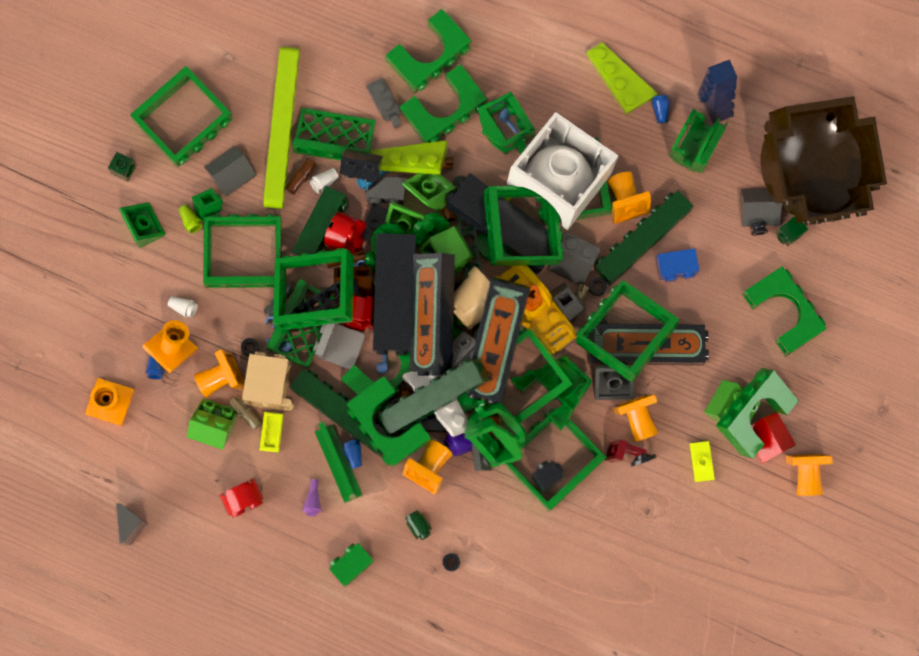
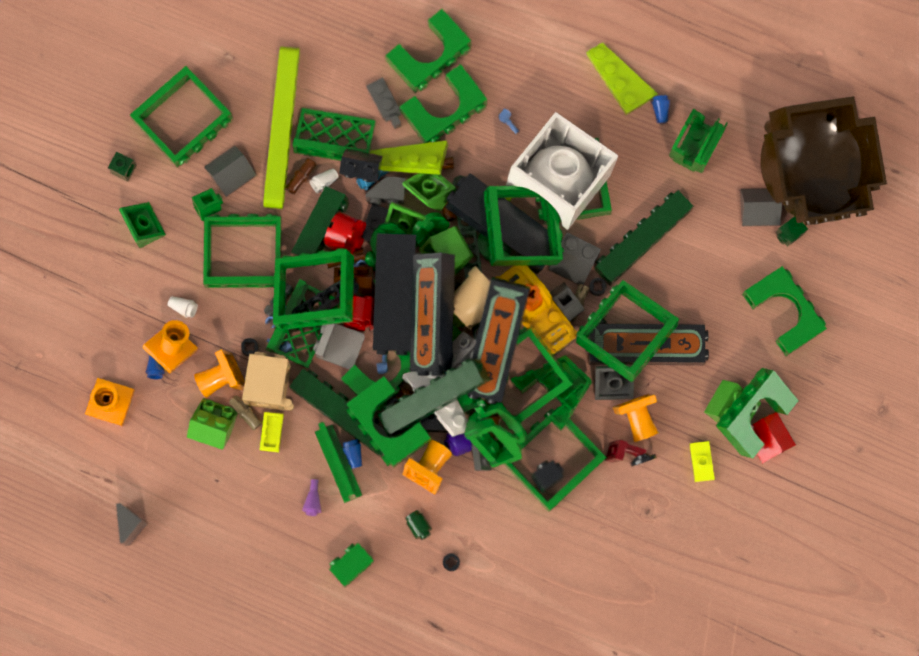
(190, 220): lime cone -> none
(241, 497): red brick -> none
(494, 133): green animal -> none
(628, 203): light orange plant -> none
(677, 264): blue brick -> none
(718, 91): dark blue wedge -> none
(759, 229): black bush -> none
(809, 472): light orange plant -> none

